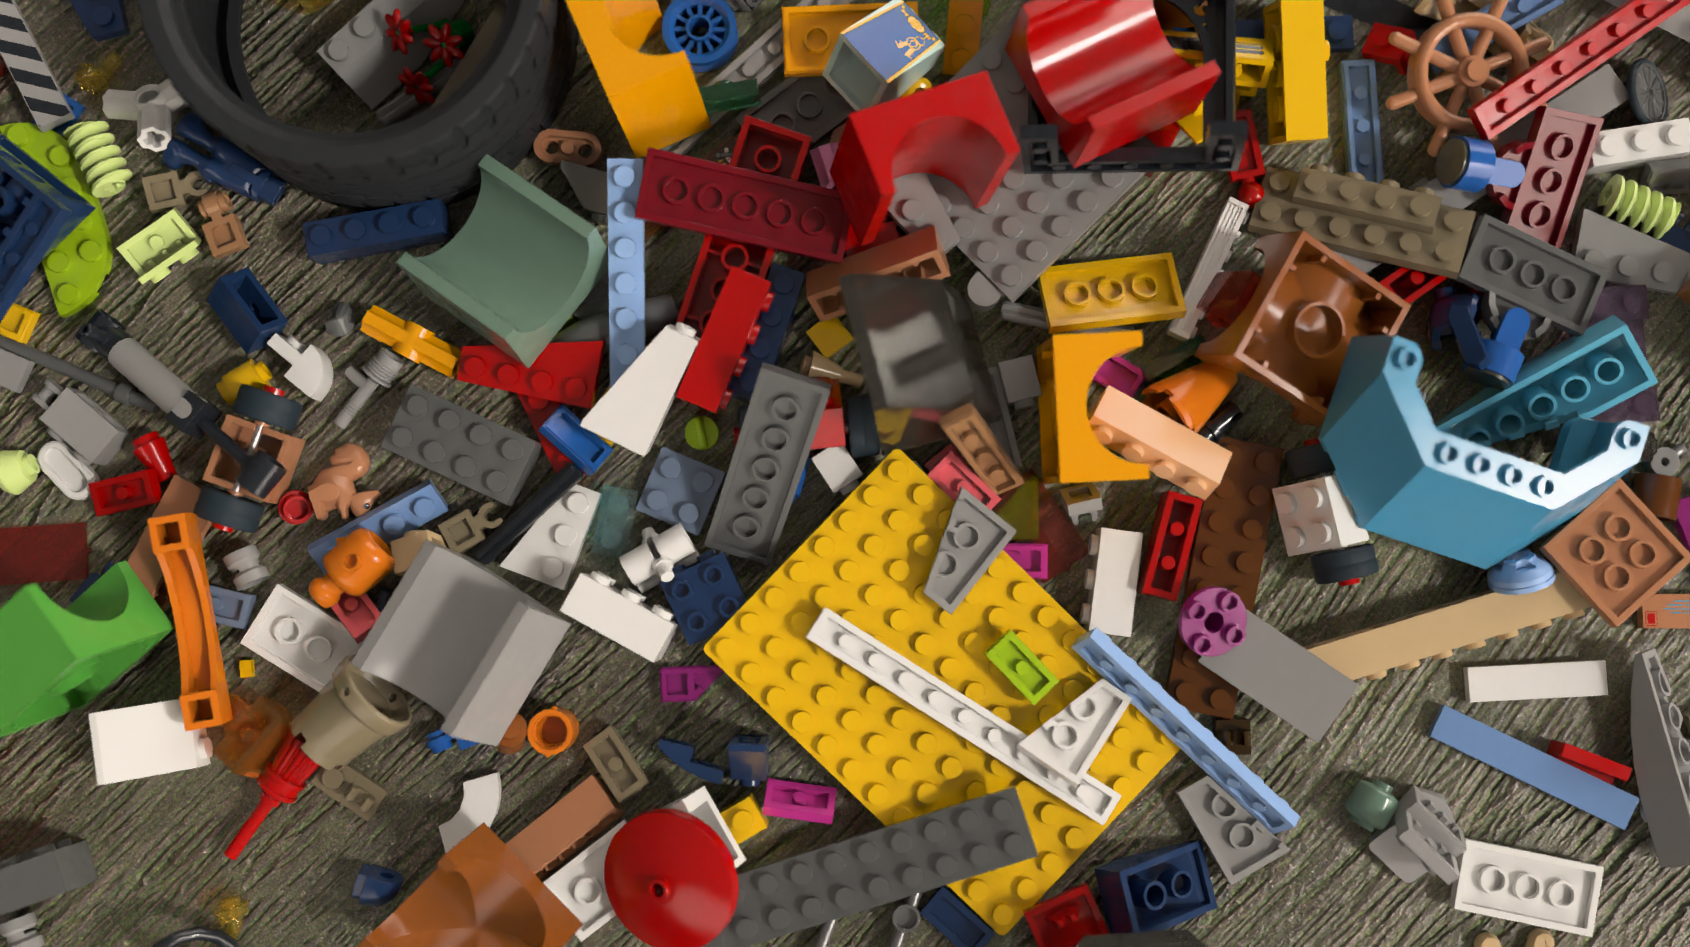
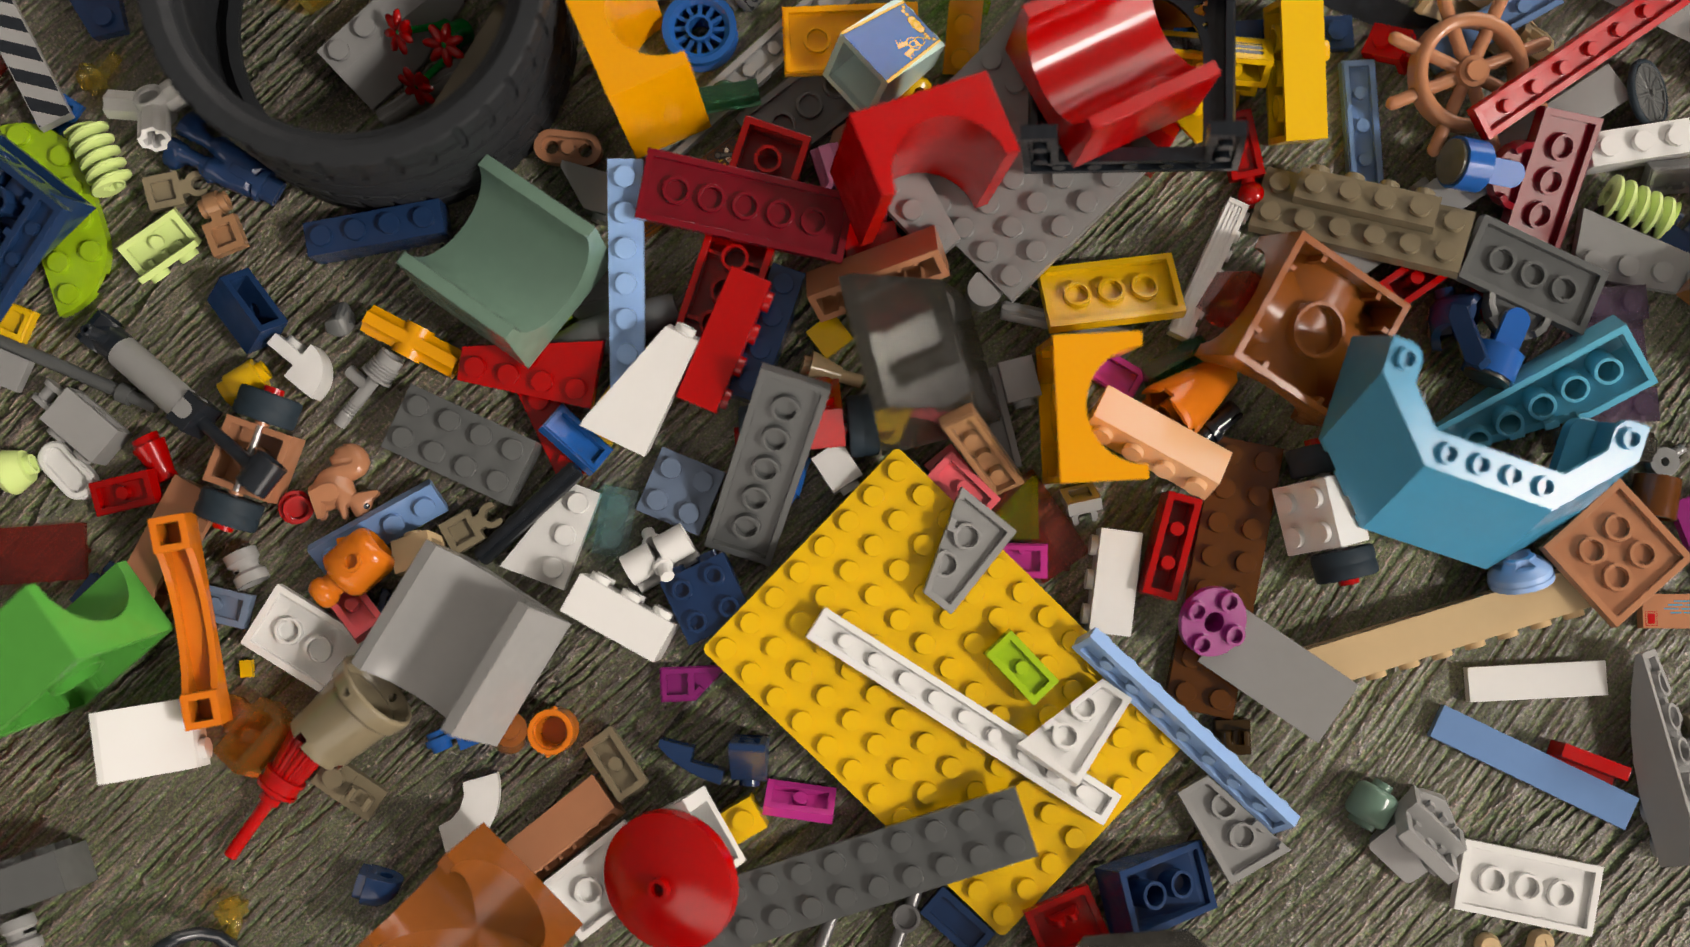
(701, 433): lime tile -> none

